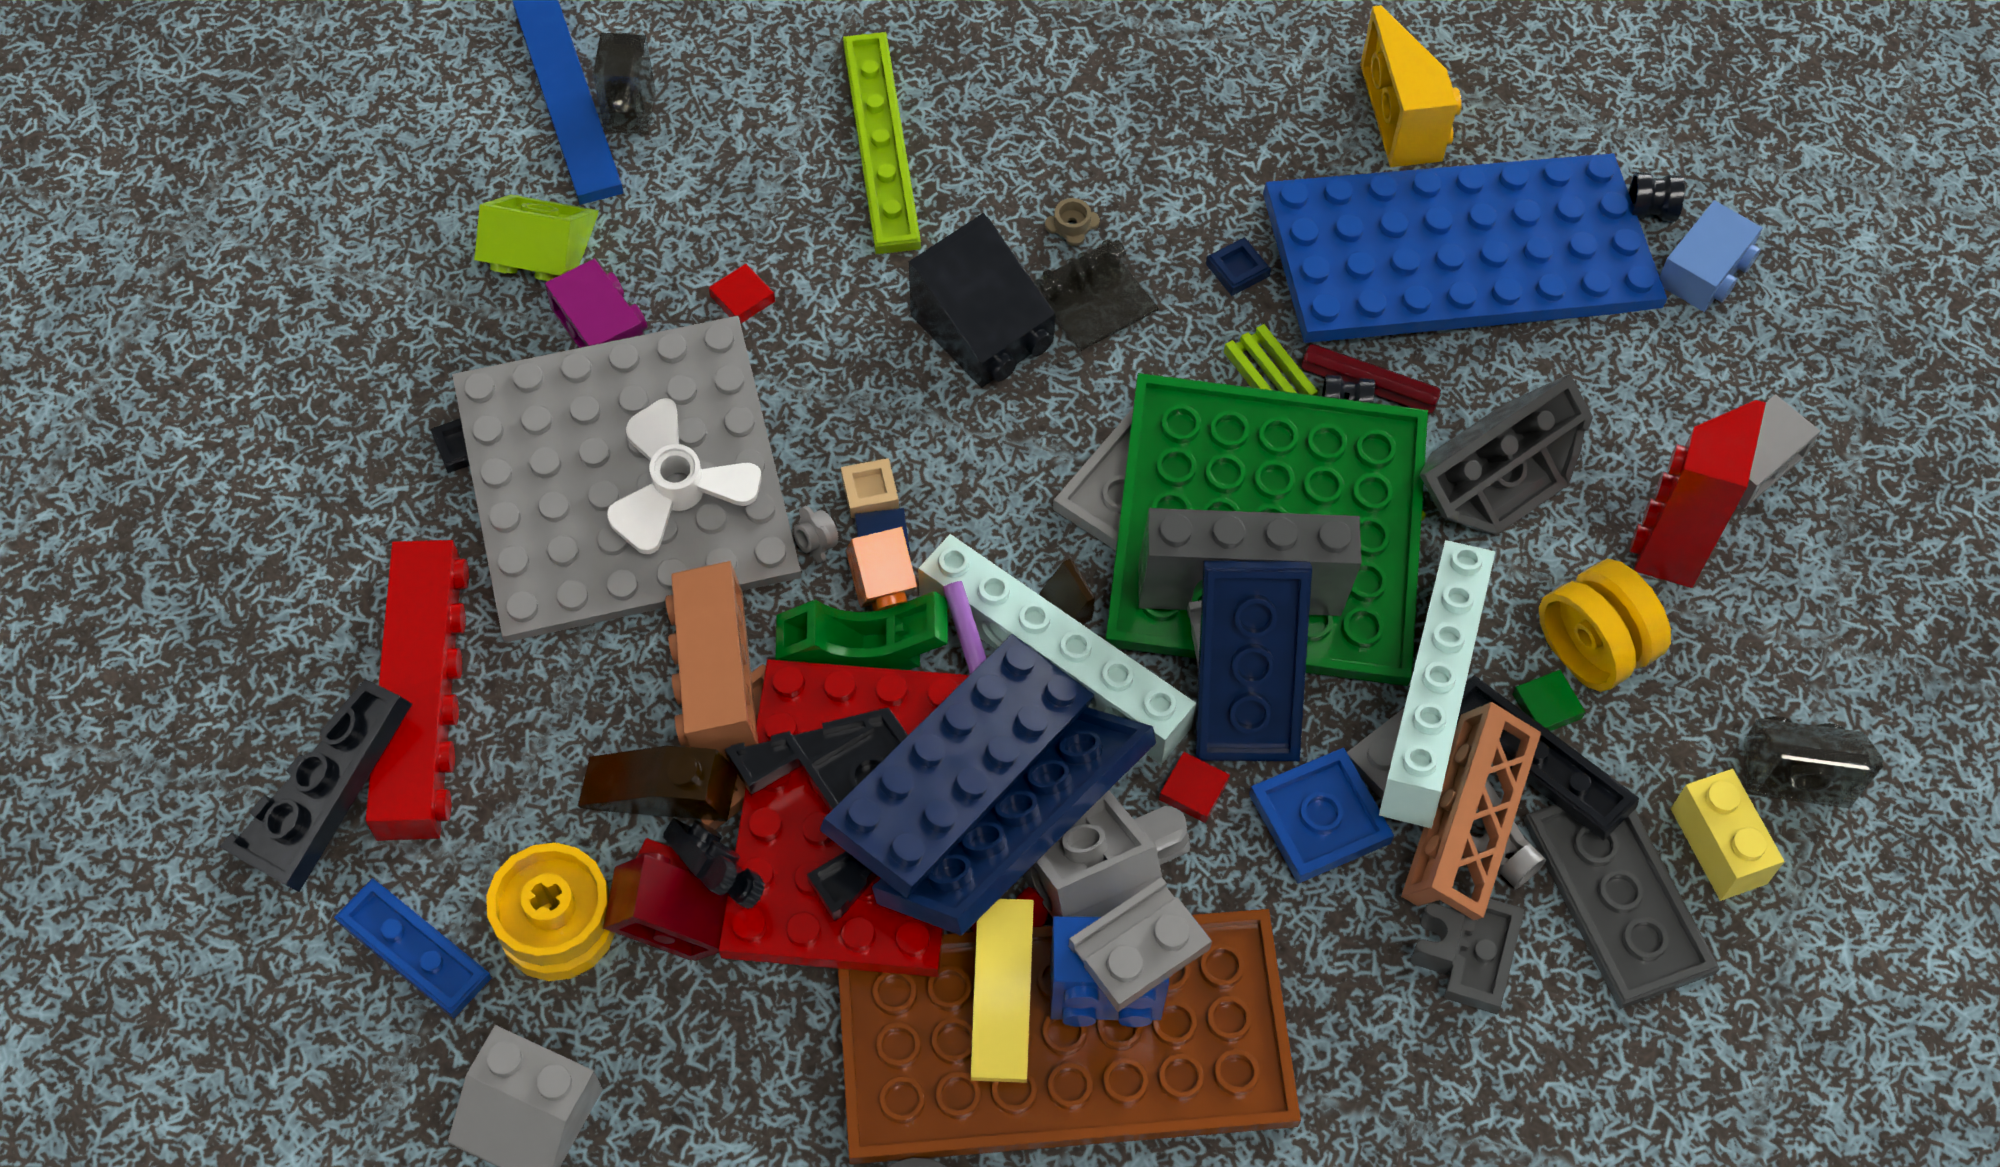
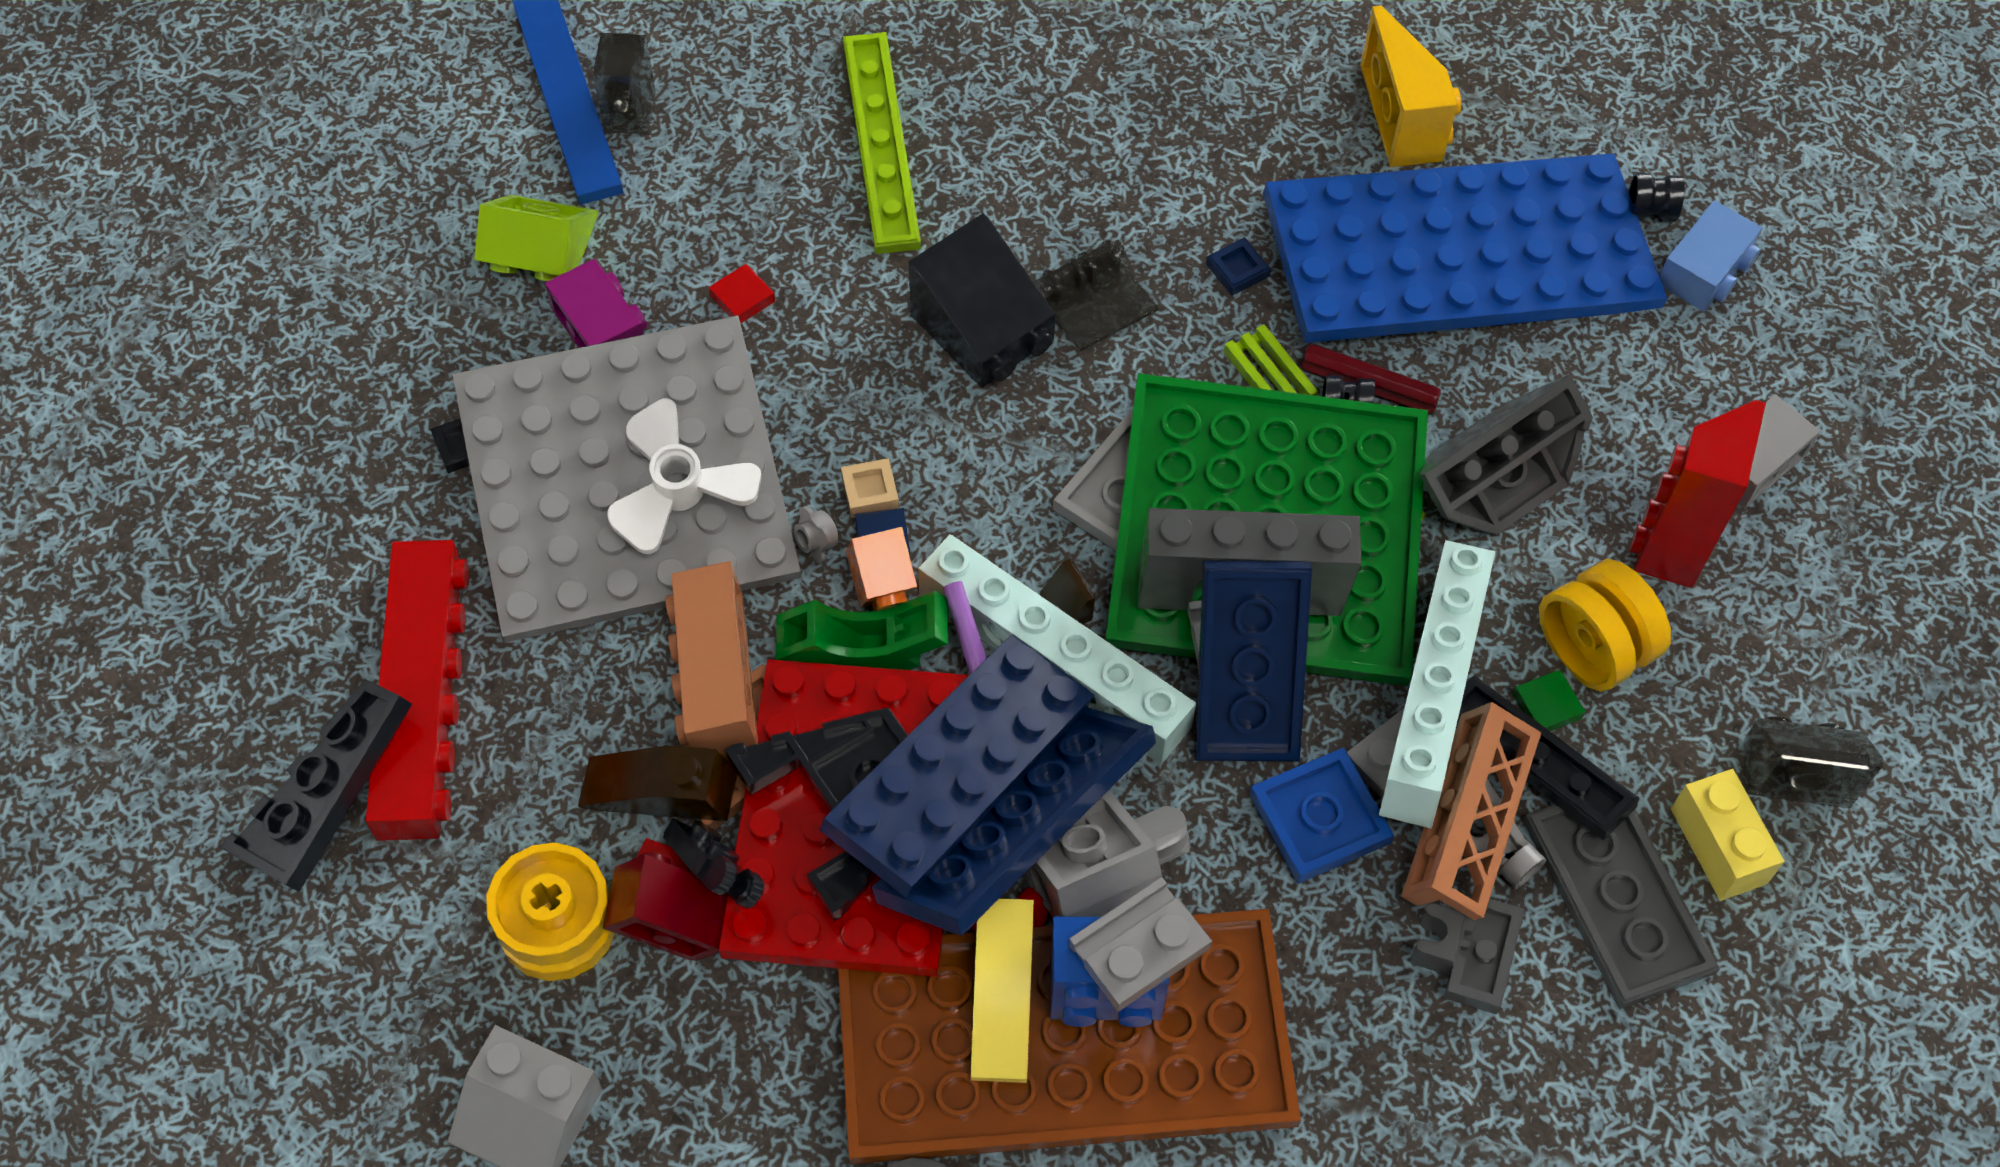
(413, 948): blue tile -> none
(1074, 210): dark tan plate -> none
(1194, 787): red tile -> none

